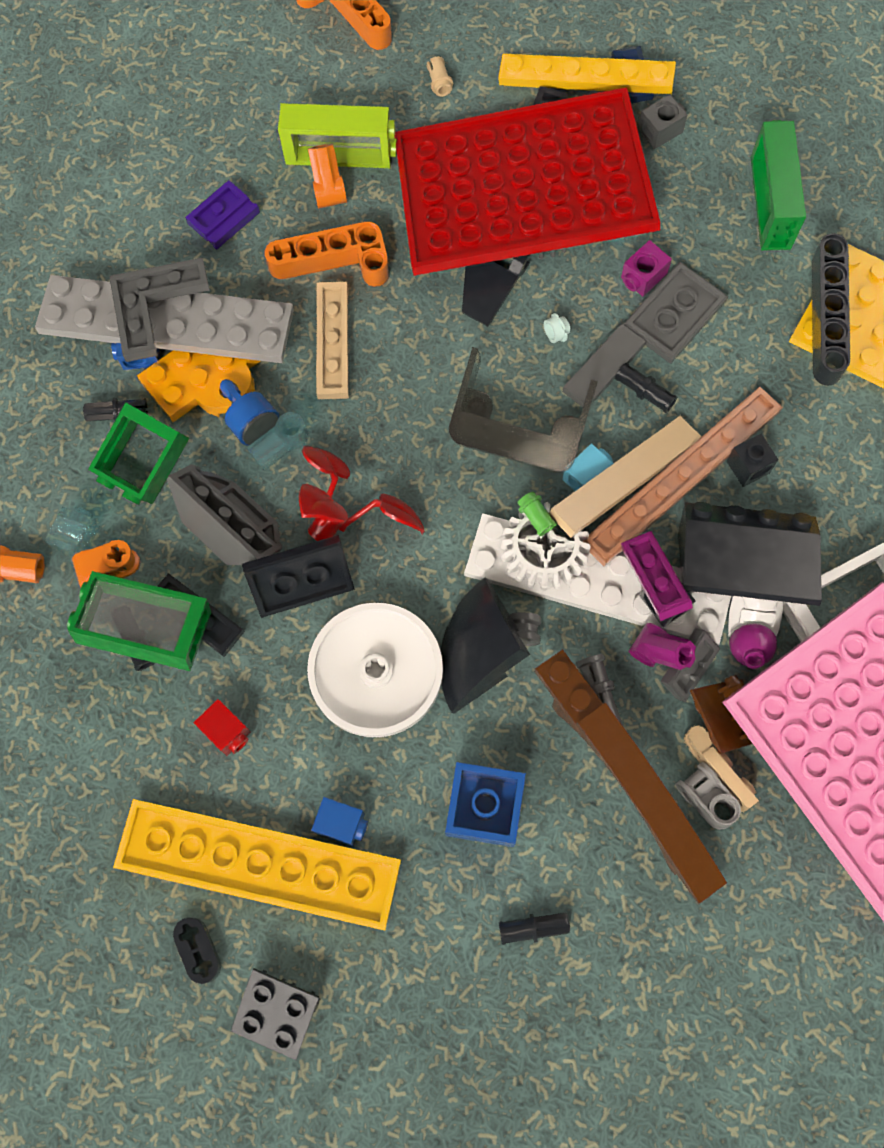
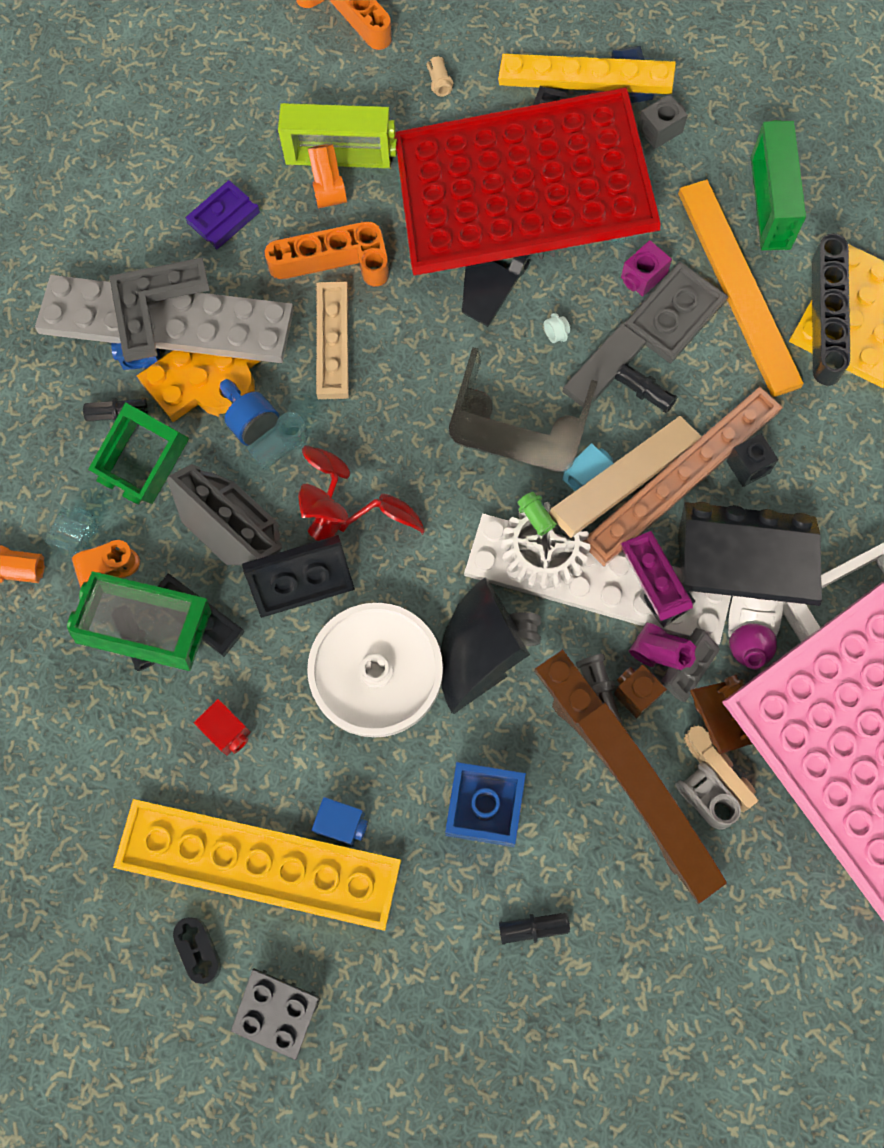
(638, 690): none -> reddish brown brick
(741, 288): none -> light orange tile

